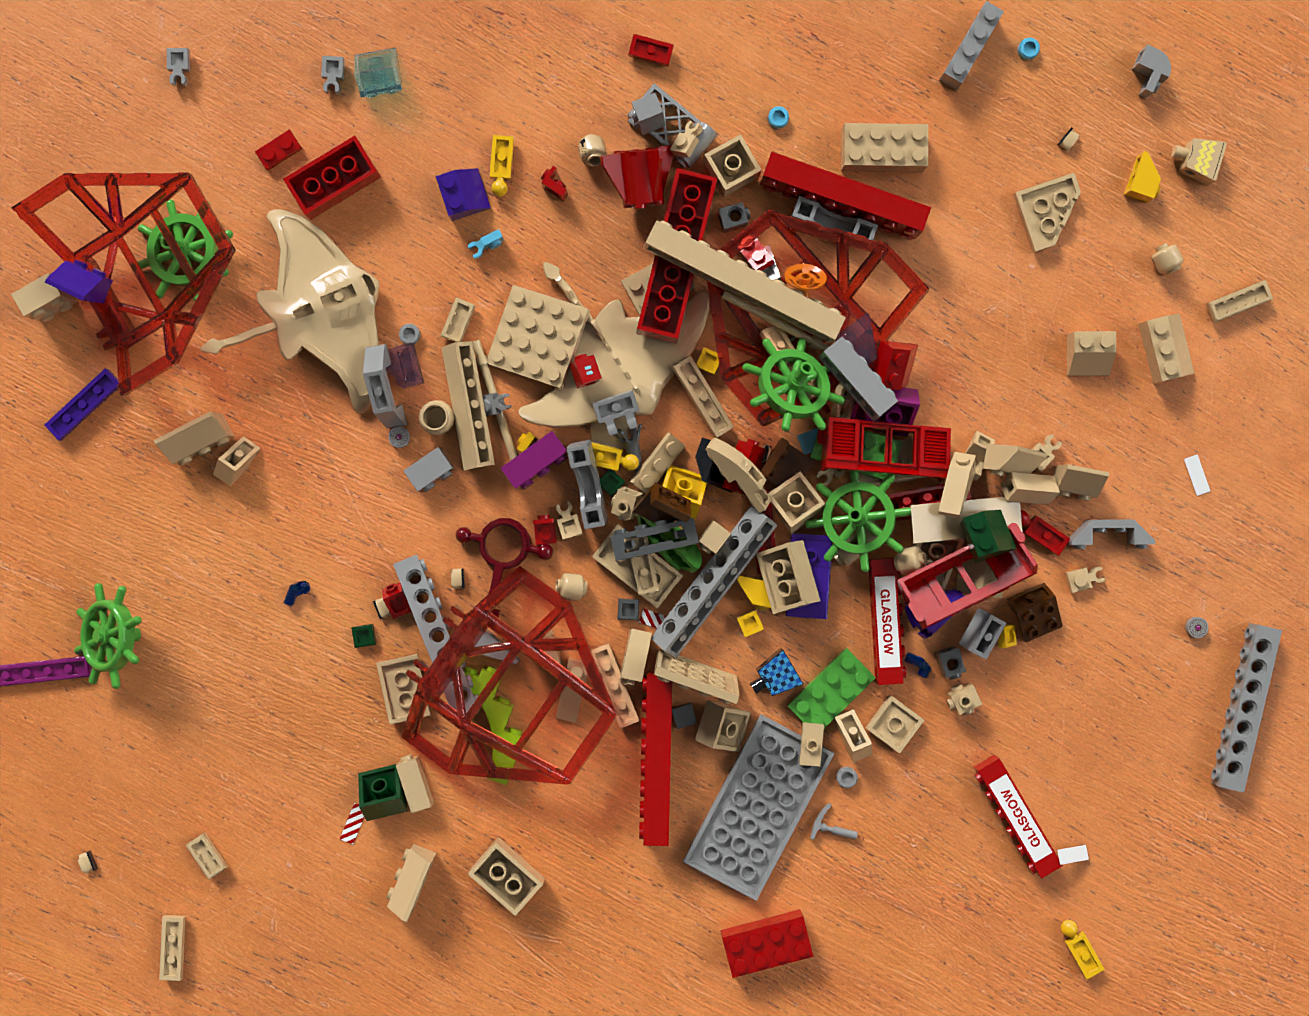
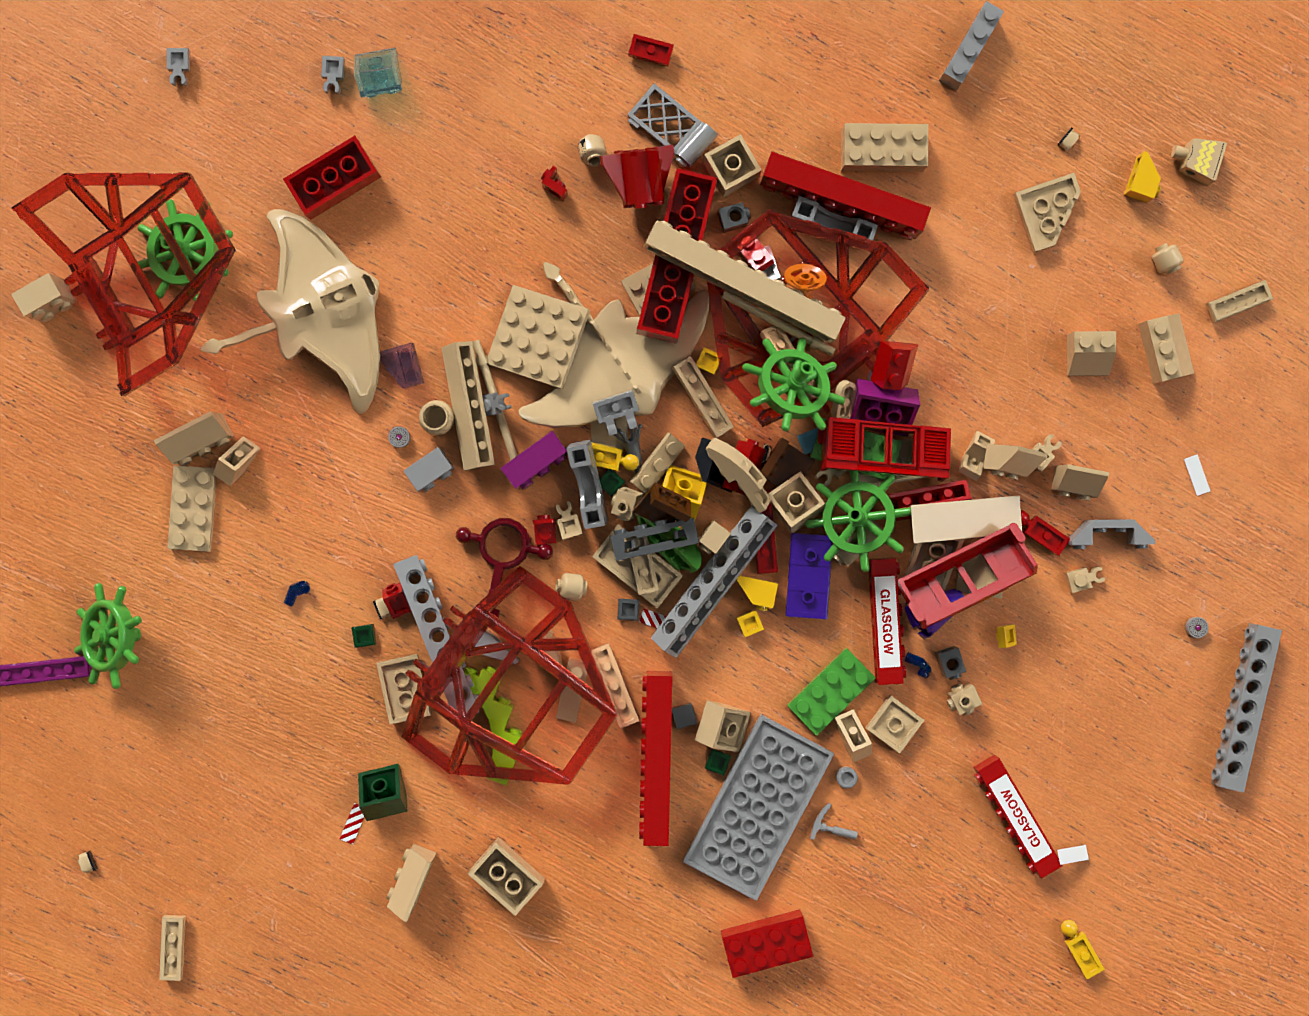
(80, 281): dark purple slope -> none
(82, 404): dark purple plate -> none
(192, 508): none -> tan plate
(206, 855): tan plate -> none
(278, 150): red plate -> none
(379, 388): light grey slope -> none
(409, 334): light grey tile -> none
(414, 783): tan brick -> none
(457, 578): tan piece -> none
(458, 320): tan plate -> none
(463, 193): dark purple slope -> none
(490, 241): medium azure plate -> none
(501, 163): yellow plate -> none
(525, 441): yellow plate -> none
(585, 370): red brick -> none
(635, 657): tan brick -> none
(647, 114): light grey brick -> none
(686, 142): tan plate -> none
(697, 676): tan plate -> none
(717, 761): none -> dark green tile
(776, 675): torso -> none
(778, 117): medium azure tile -> none
(788, 576): tan slope -> none
(811, 744): tan plate -> none
(858, 378): light grey brick -> none
(861, 337): wing -> none
(910, 560): tan head -> none
(957, 484): tan slope -> none
(982, 633): light grey brick -> none
(987, 534): dark green slope -> none
(1028, 49): medium azure tile -> none
(1030, 488): tan brick -> none
(1036, 611): reddish brown bracket -> none
(1154, 65): light grey brick -> none

